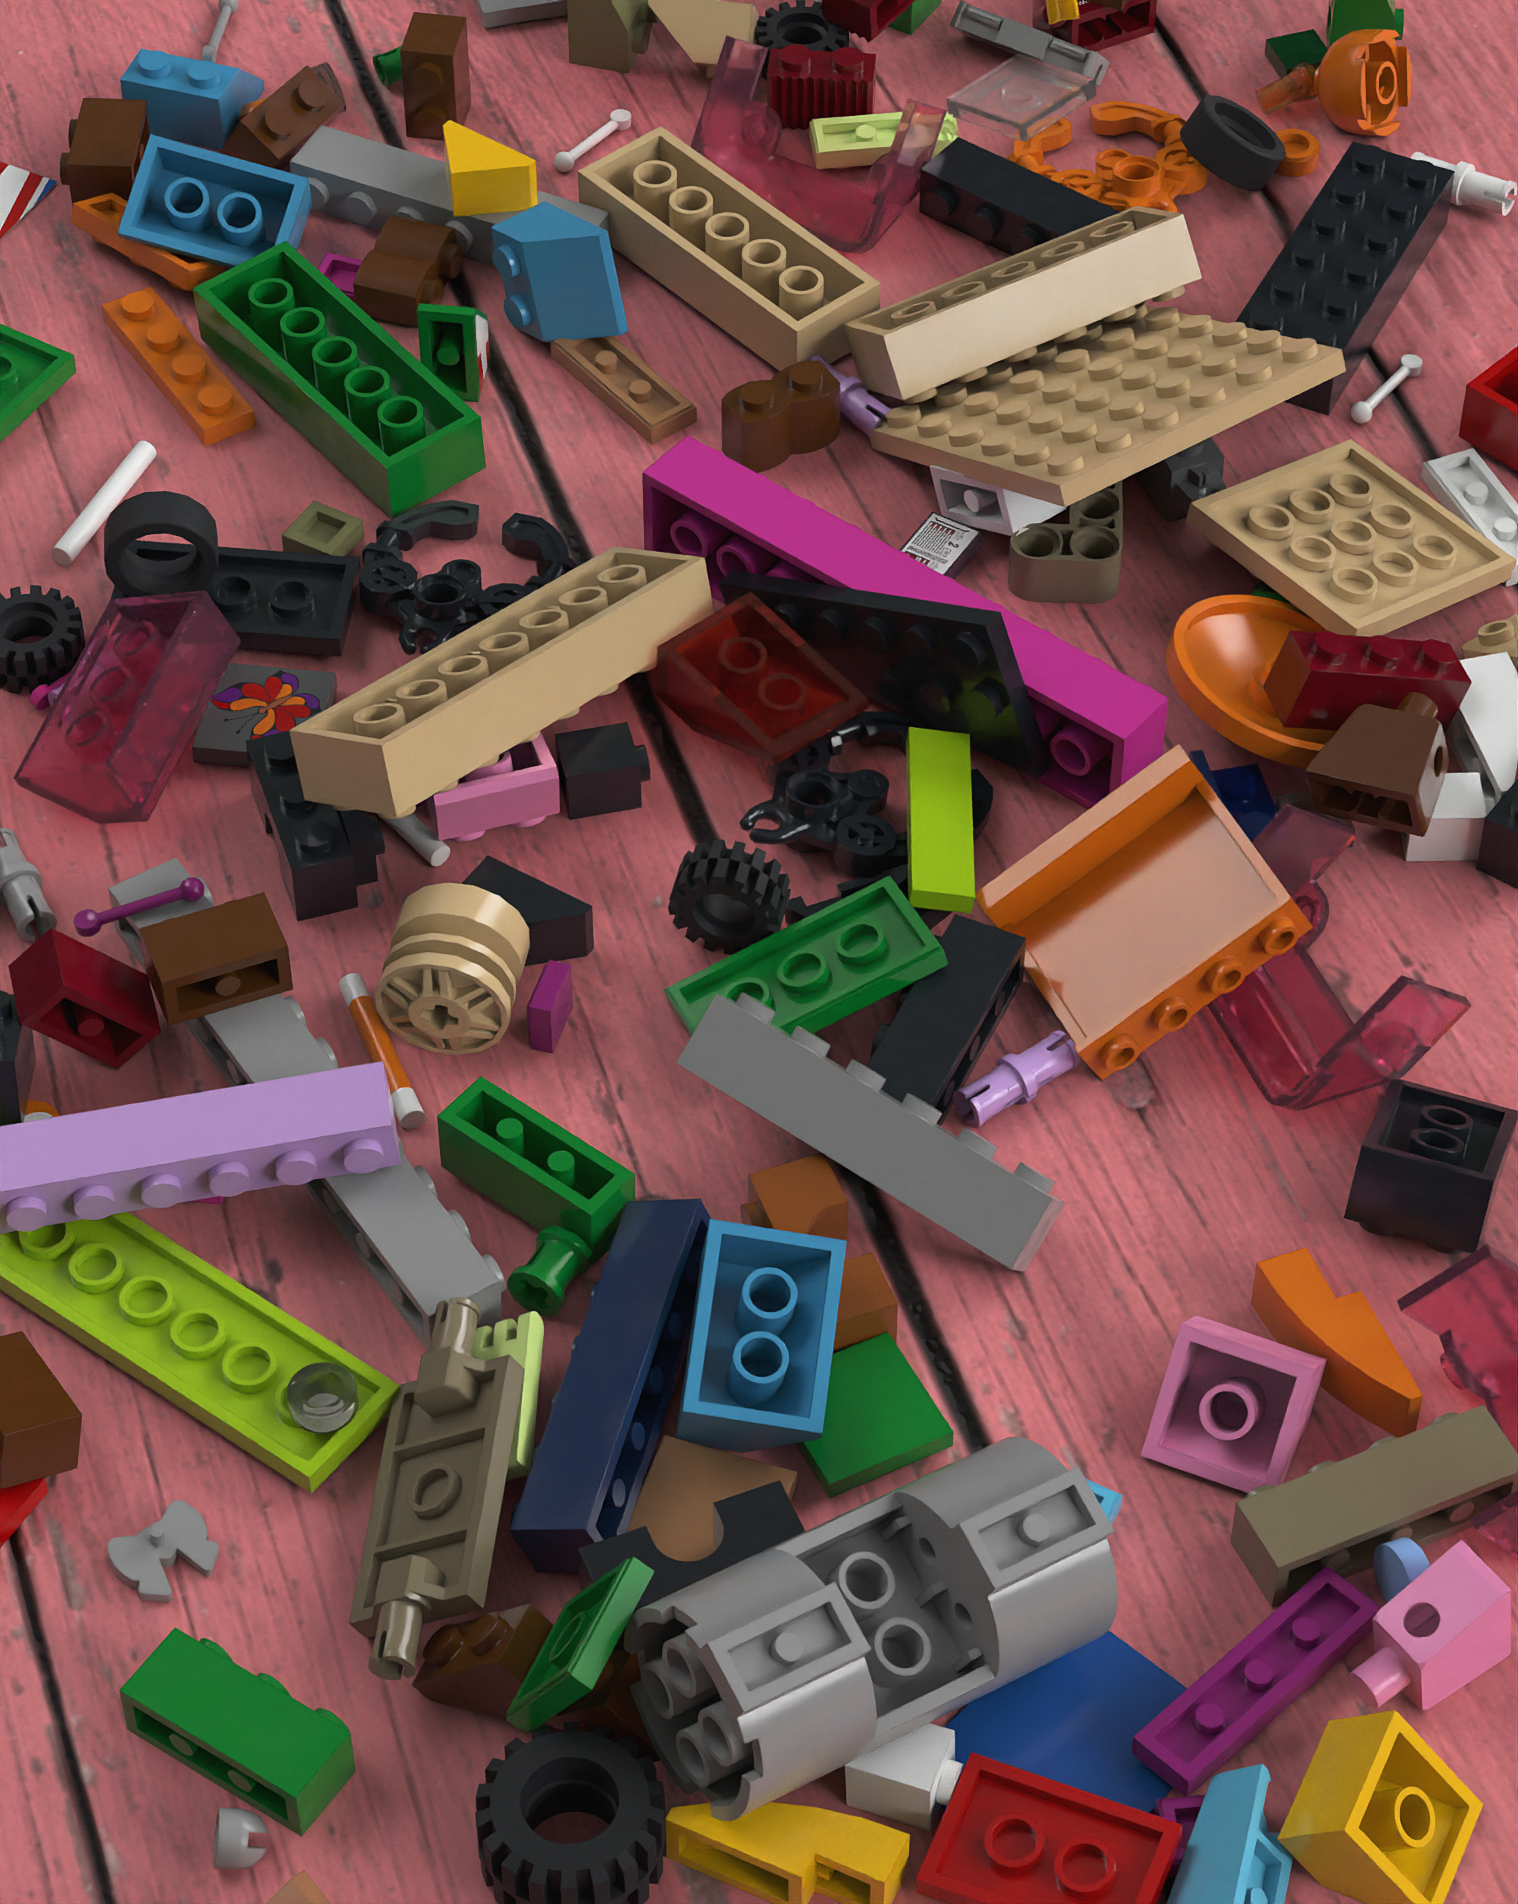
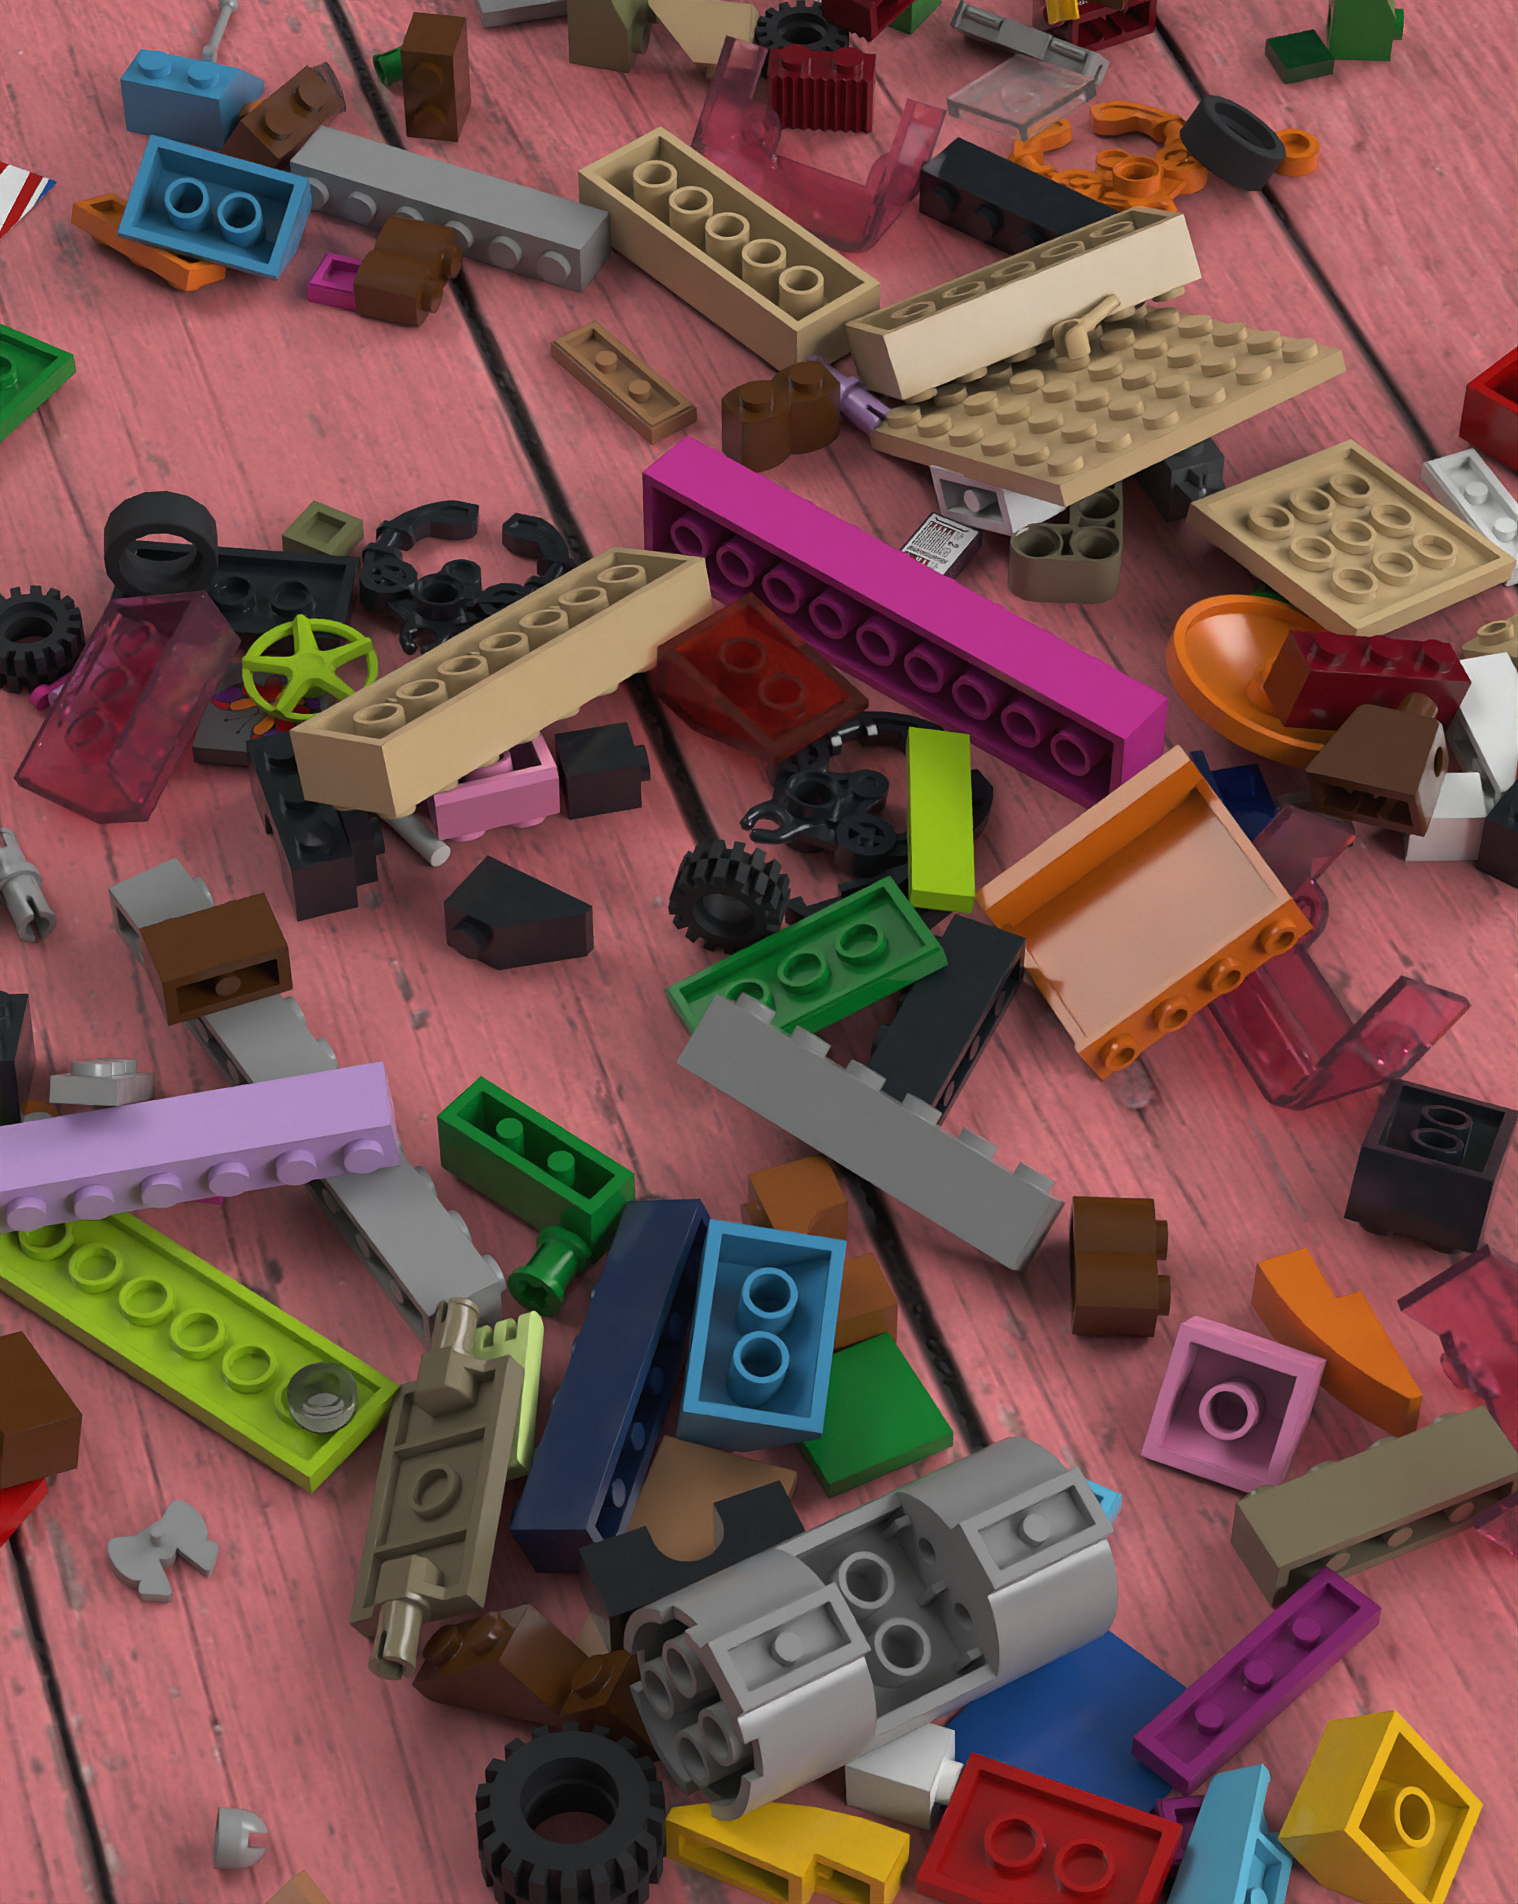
(84, 999): dark red brick -> none
(89, 921): magenta hinge -> none
(102, 1083): none -> light grey plate
(103, 503): white bar -> none
(105, 147): reddish brown brick -> none
(178, 366): orange plate -> none
(239, 1730): green brick -> none
(309, 670): none -> lime wheel
(340, 379): green brick -> none
(381, 1049): bar -> none
(452, 969): tan wheel -> none
(455, 347): green slope -> none
(486, 174): yellow slope -> none
(550, 1006): magenta tile -> none
(558, 275): dark azure slope -> none
(579, 1645): green tile -> none
(619, 120): white hinge -> none
(863, 138): yellowish green hinge -> none
(916, 656): black wing -> none
(1016, 1079): lavender pin -> none
(1071, 334): none -> tan hand
(1116, 1266): none -> reddish brown brick
(1291, 88): clear orange arm -> none
(1352, 258): black brick -> none
(1364, 82): orange cylinder -> none
(1397, 1565): light blue tile -> none
(1409, 366): white hinge -> none
(1438, 1632): bright pink torso -> none
(1475, 186): white pin -> none

